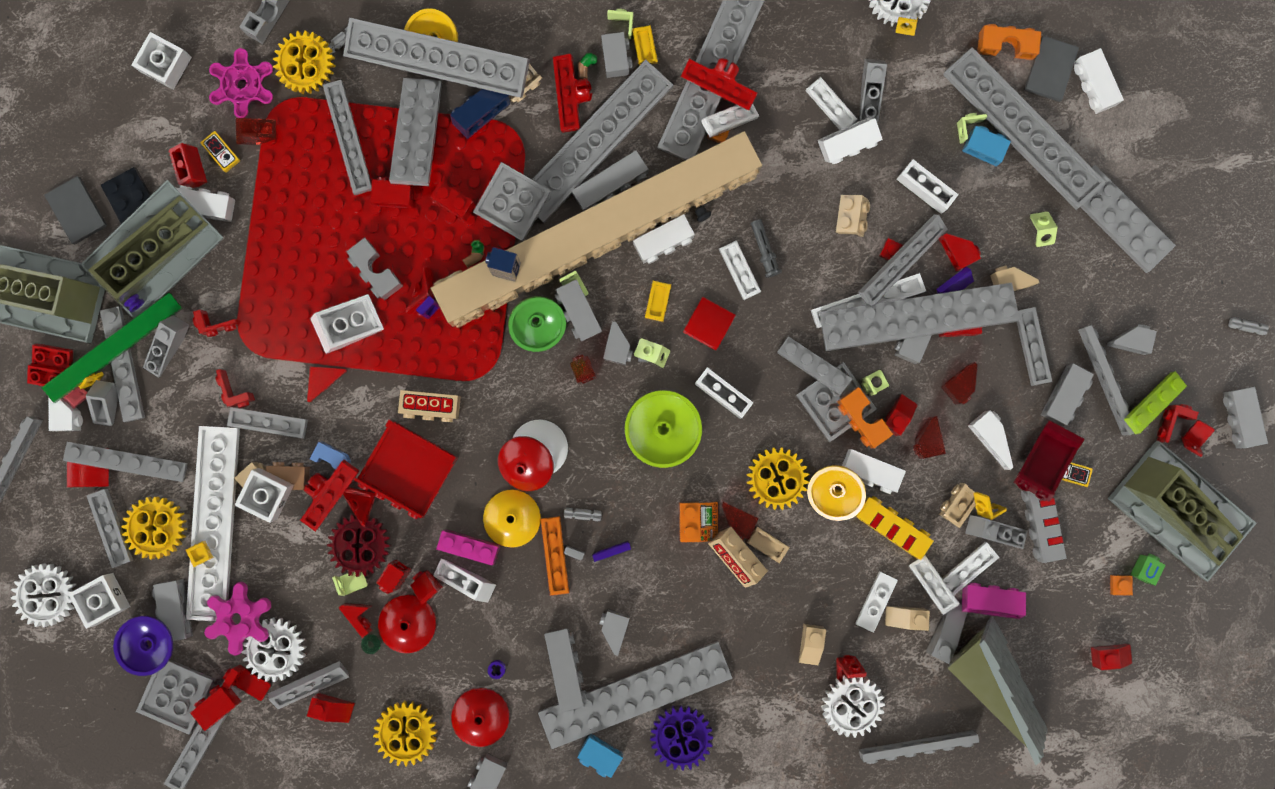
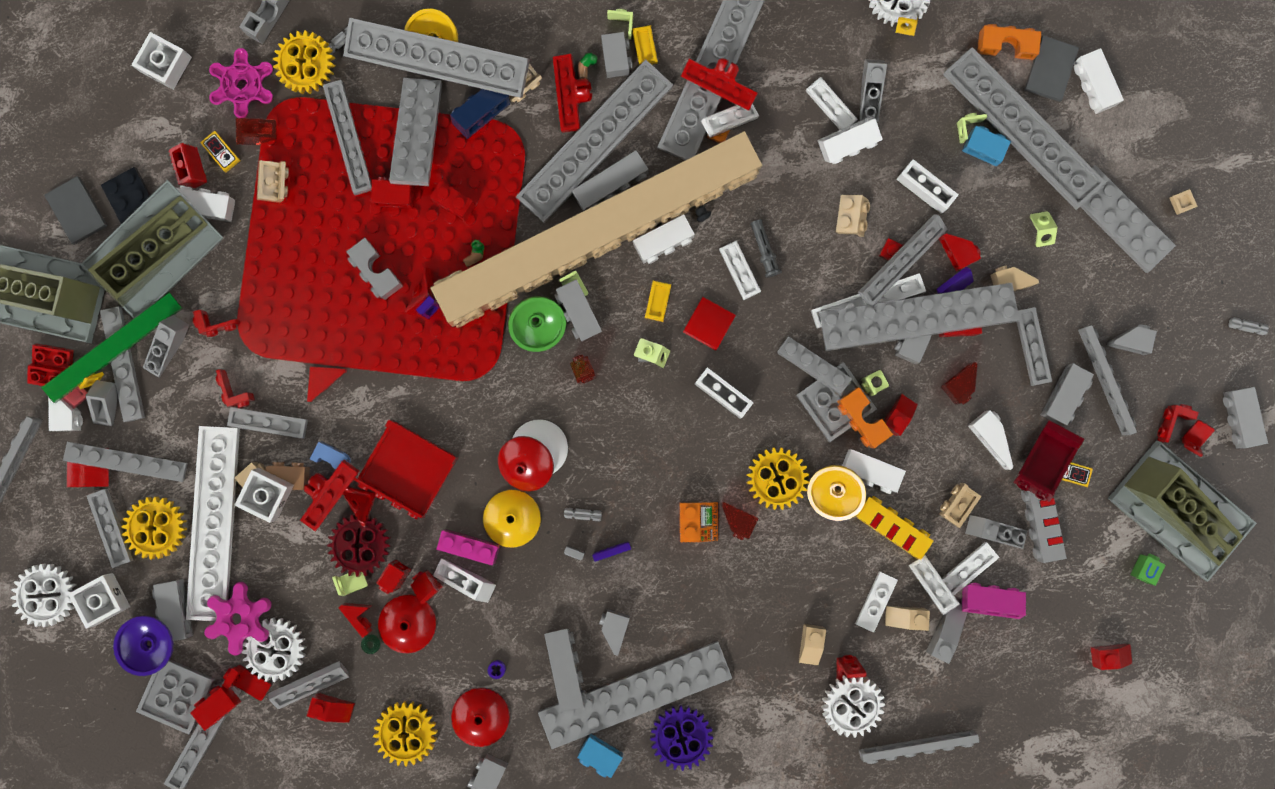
(134, 303): dark purple bush -> none
(199, 553): yellow tile -> none
(272, 181): none -> tan bracket
(346, 323): white slope -> none
(429, 405): brick -> none
(503, 264): dark blue brick -> none
(512, 201): light grey plate -> none
(555, 555): orange tile -> none
(617, 347): light grey slope -> none
(663, 429): lime dish -> none
(738, 557): tan brick -> none
(768, 544): tan tile -> none
(929, 440): clear red slope -> none
(984, 506): yellow bracket -> none
(996, 680): piece -> none
(1121, 585): orange plate -> none
(1155, 402): lime plate -> none
(1183, 202): none -> tan plate

